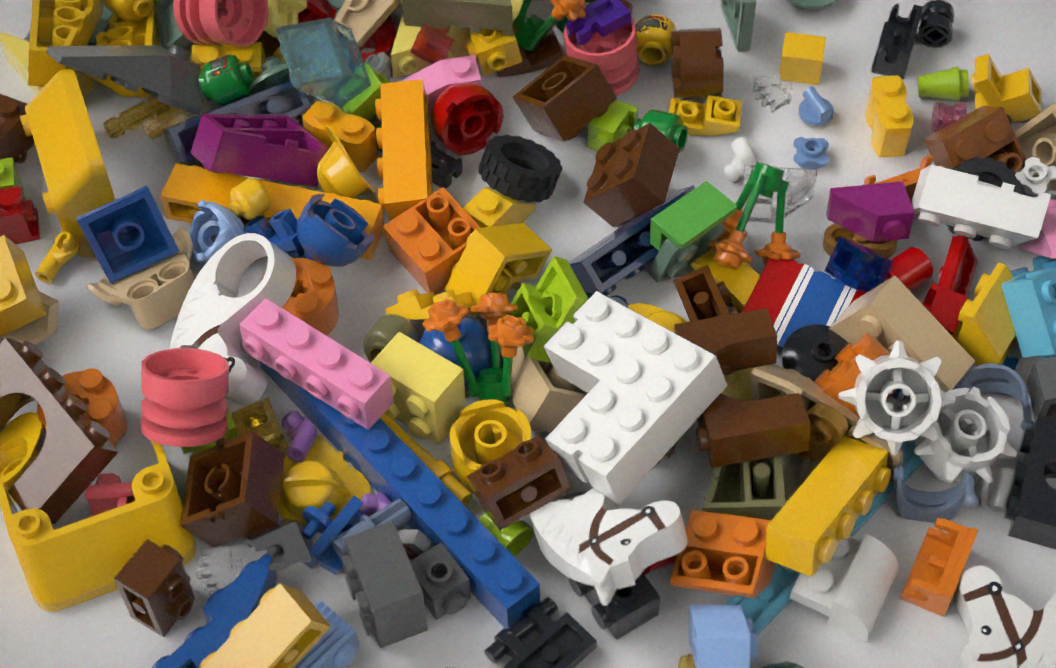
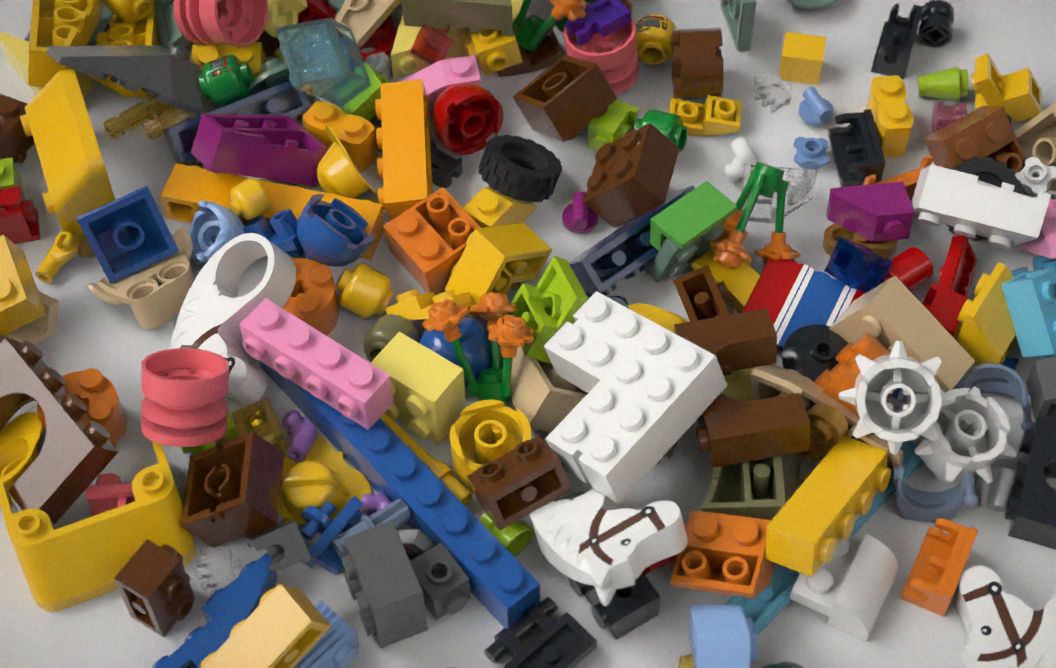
(364, 291): none -> yellow head
(578, 216): none -> magenta plate
(856, 148): none -> black hinge

